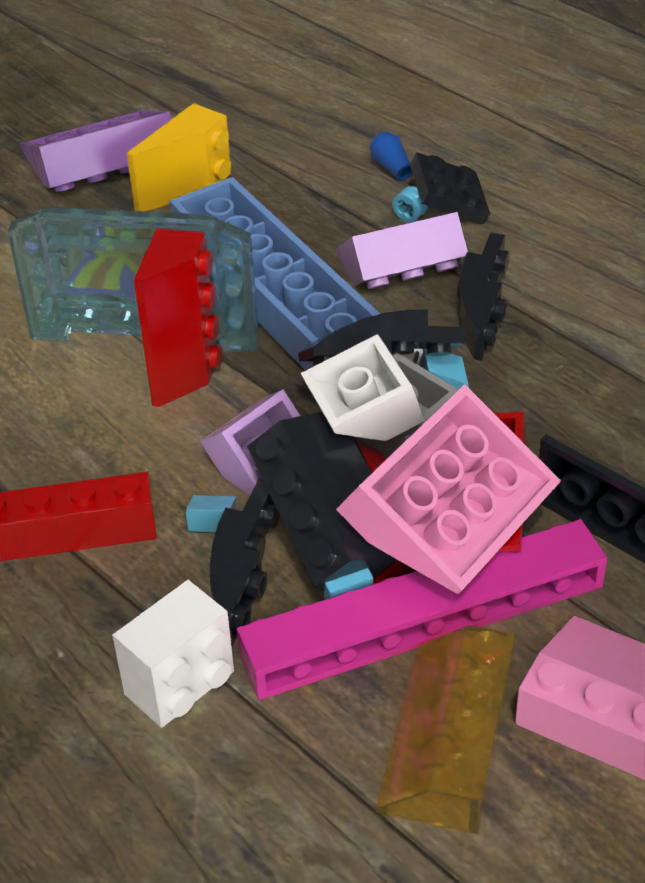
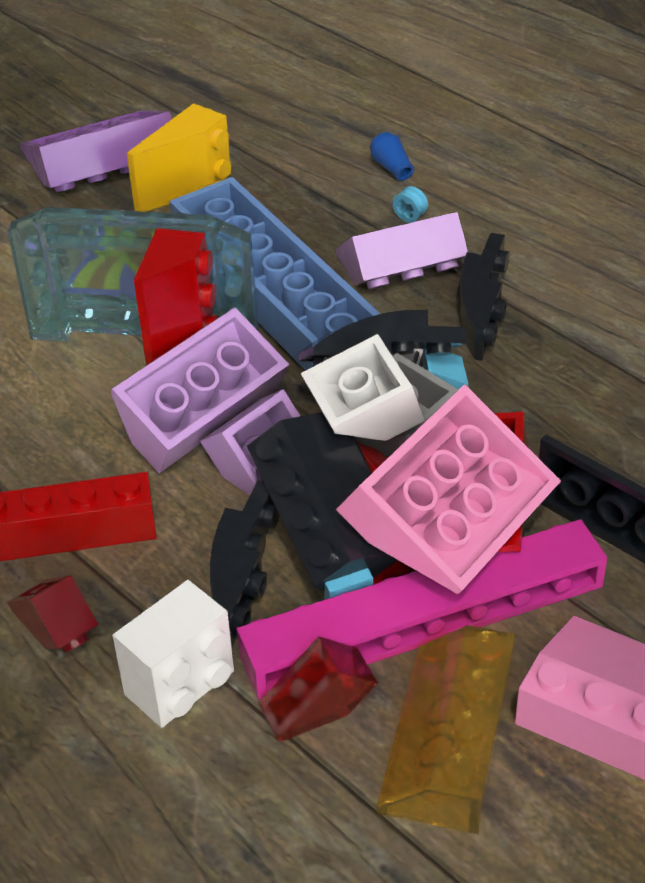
(55, 613): none -> dark red slope
(197, 388): none -> lavender slope
(206, 511): medium azure slope -> none
(317, 689): none -> clear red slope
(449, 187): black plate -> none

